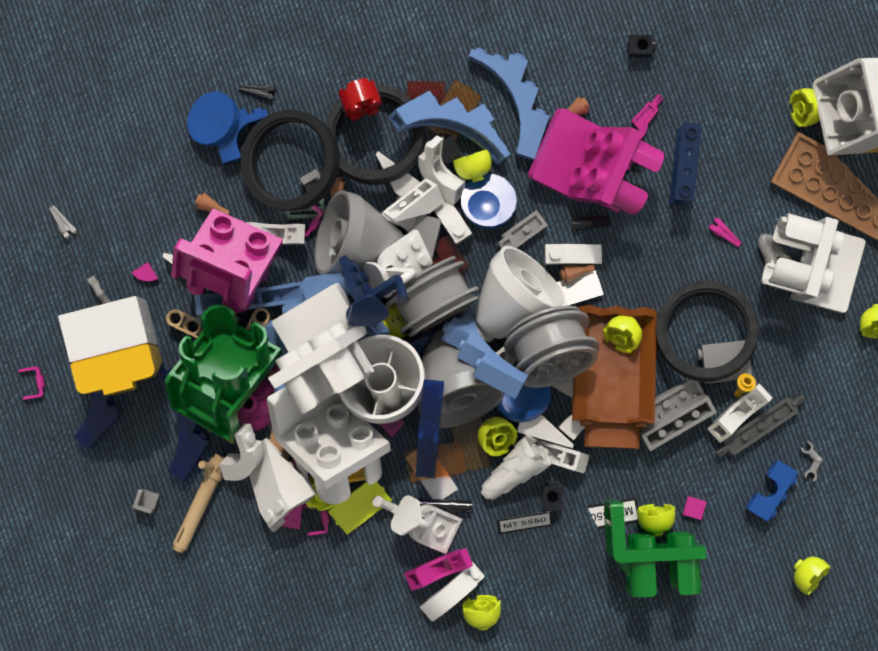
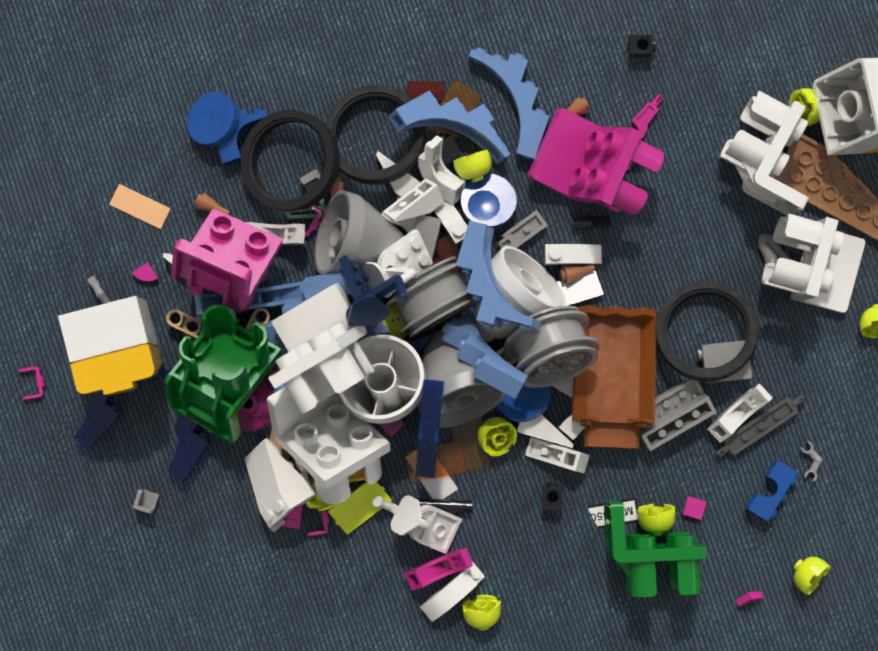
(63, 224): light grey piece -> none
(139, 206): none -> light nougat sticker
(212, 477): tan cylinder -> none
(240, 466): white arch -> none
(259, 91): black piece -> none
(360, 99): red brick -> none
(476, 261): none -> medium blue arch
(517, 468): white cone -> none
(525, 522): sticker -> none
(624, 333): neon yellow cylinder -> none
(685, 164): dark blue fence -> none
(722, 231): dark pink piece -> none
(744, 384): yellow cone -> none
(749, 598): none -> dark pink tile
(760, 160): none -> white piece

